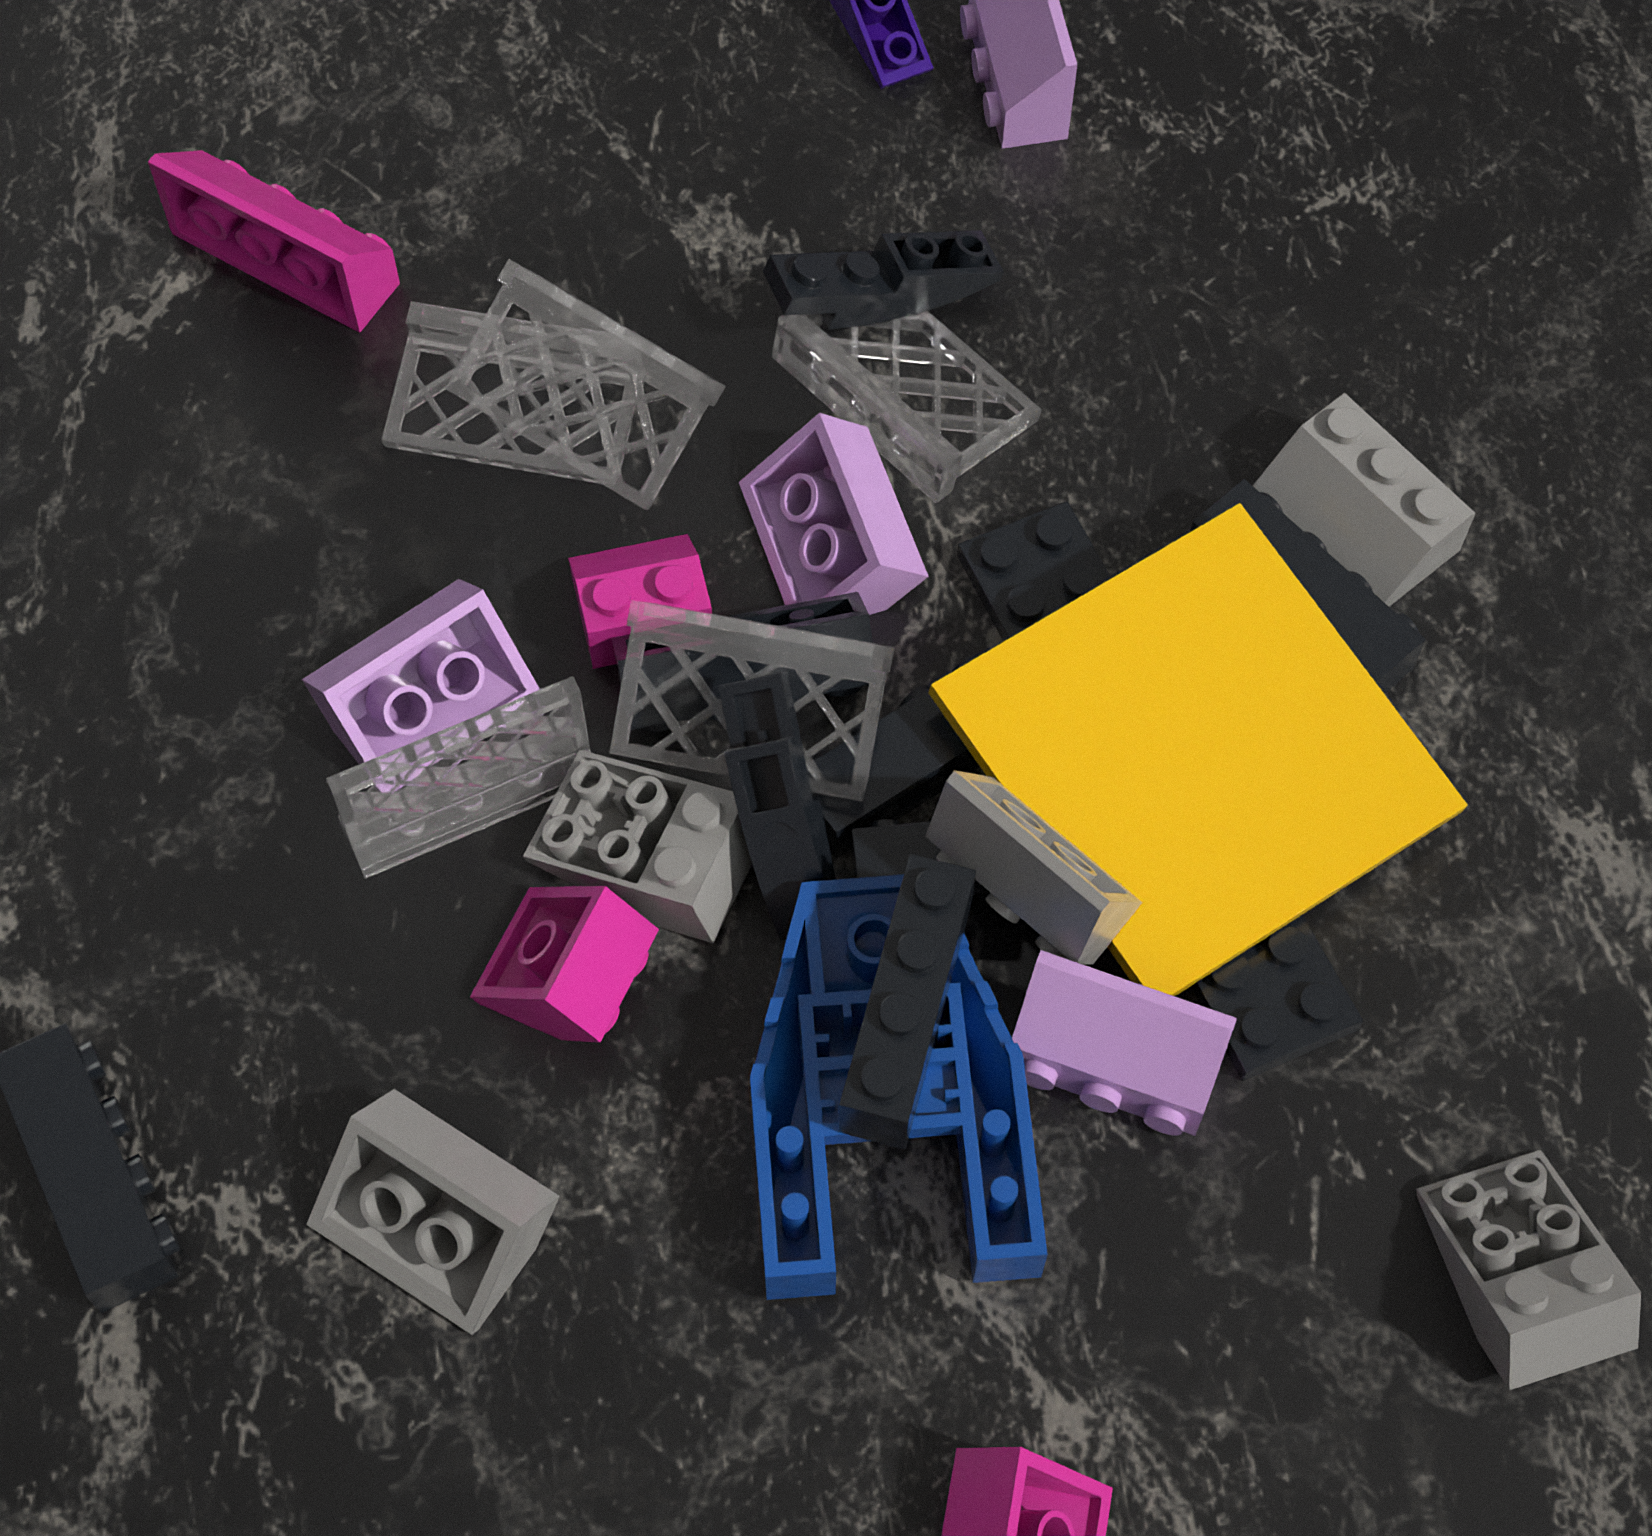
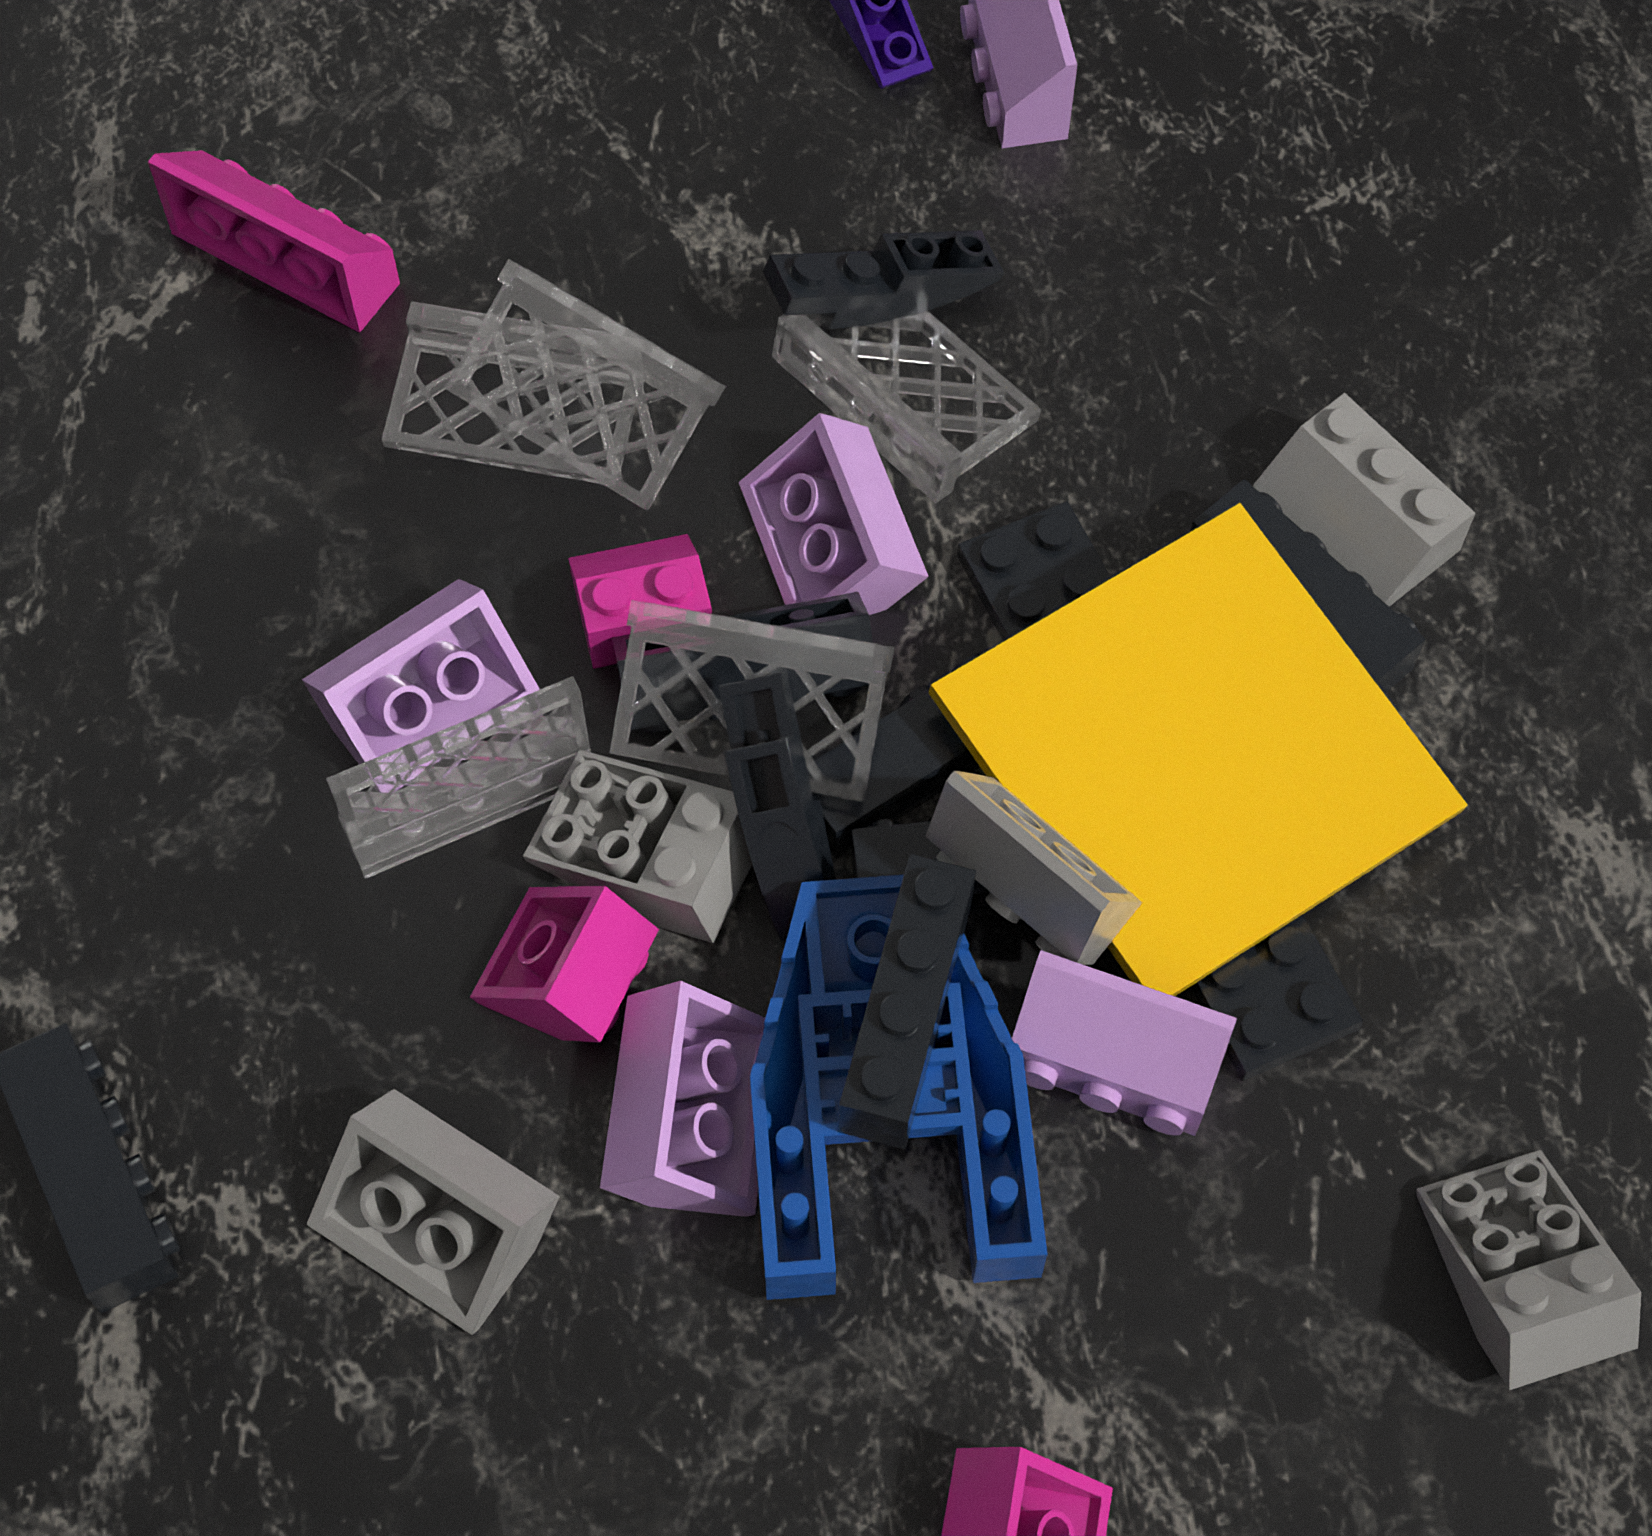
(684, 1103): none -> lavender slope

